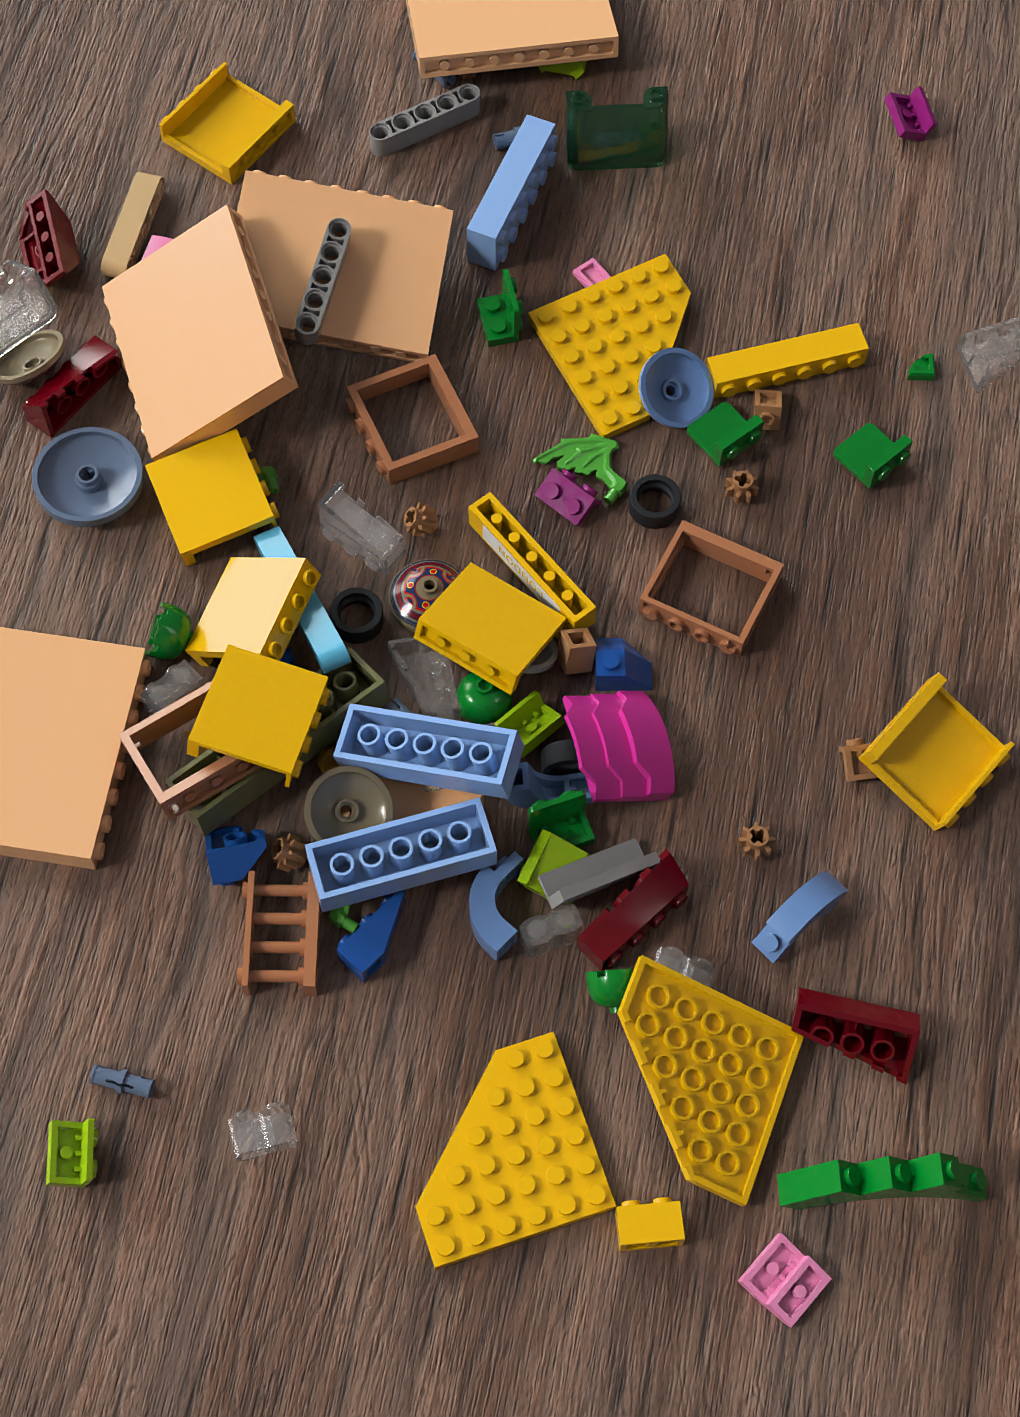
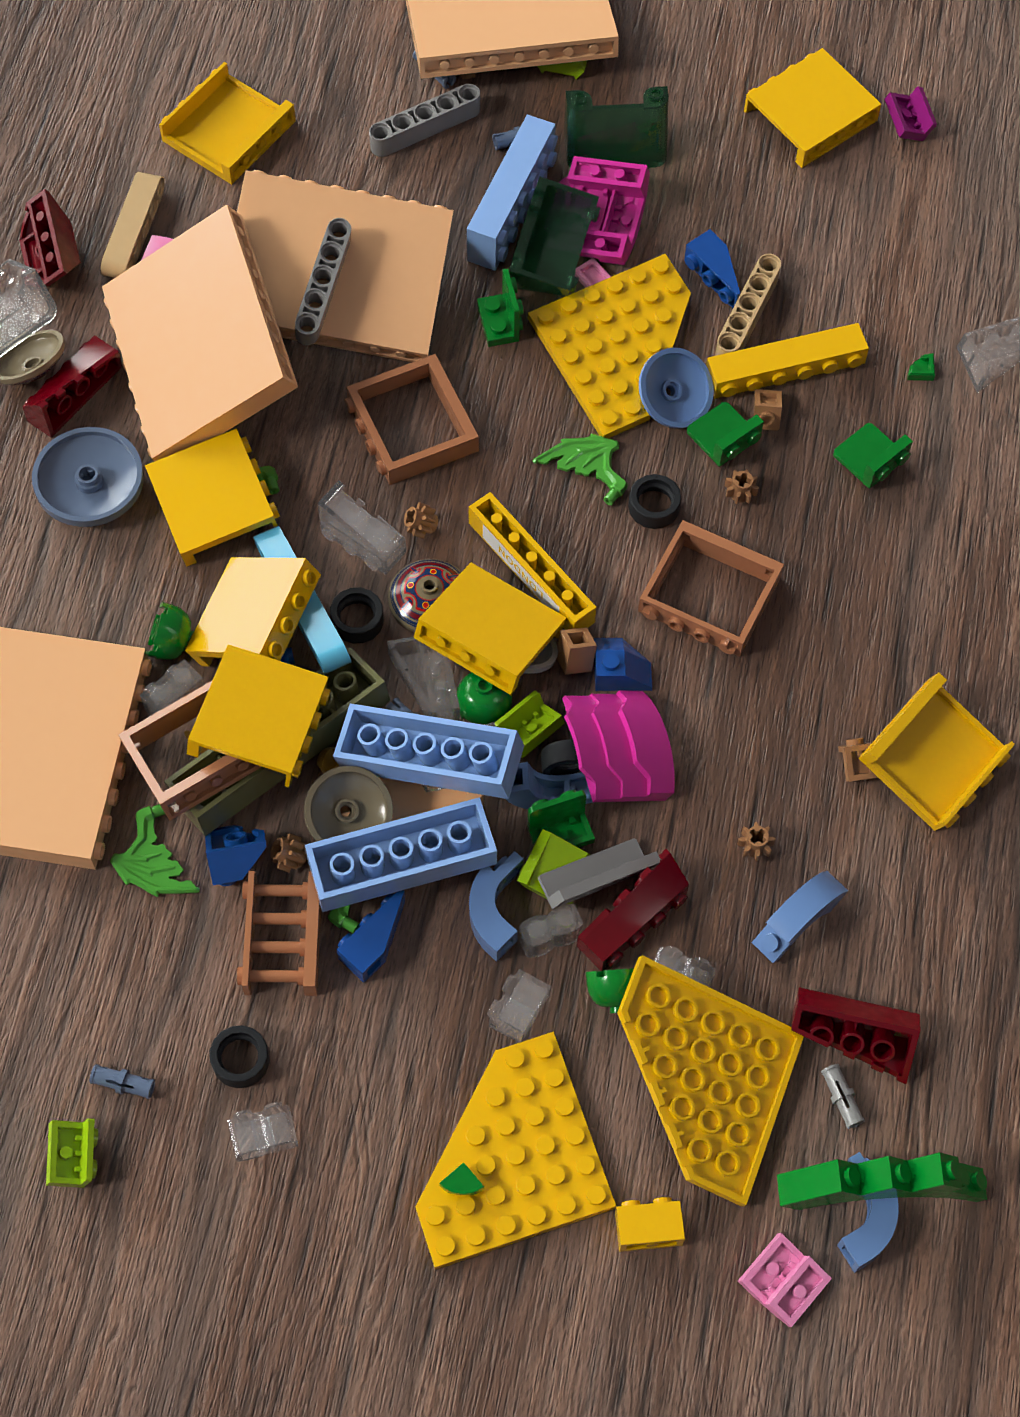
(149, 864): none -> bright green animal
(228, 1036): none -> black tyre
(461, 1182): none -> green tile
(519, 1005): none -> clear brick
(552, 238): none -> clear green windscreen
(567, 496): magenta bracket -> none
(622, 200): none -> dark pink slope
(712, 262): none -> blue slope
(749, 305): none -> tan beam
(815, 105): none -> yellow panel
(833, 1078): none -> light grey pin
(872, 1237): none -> medium blue arch

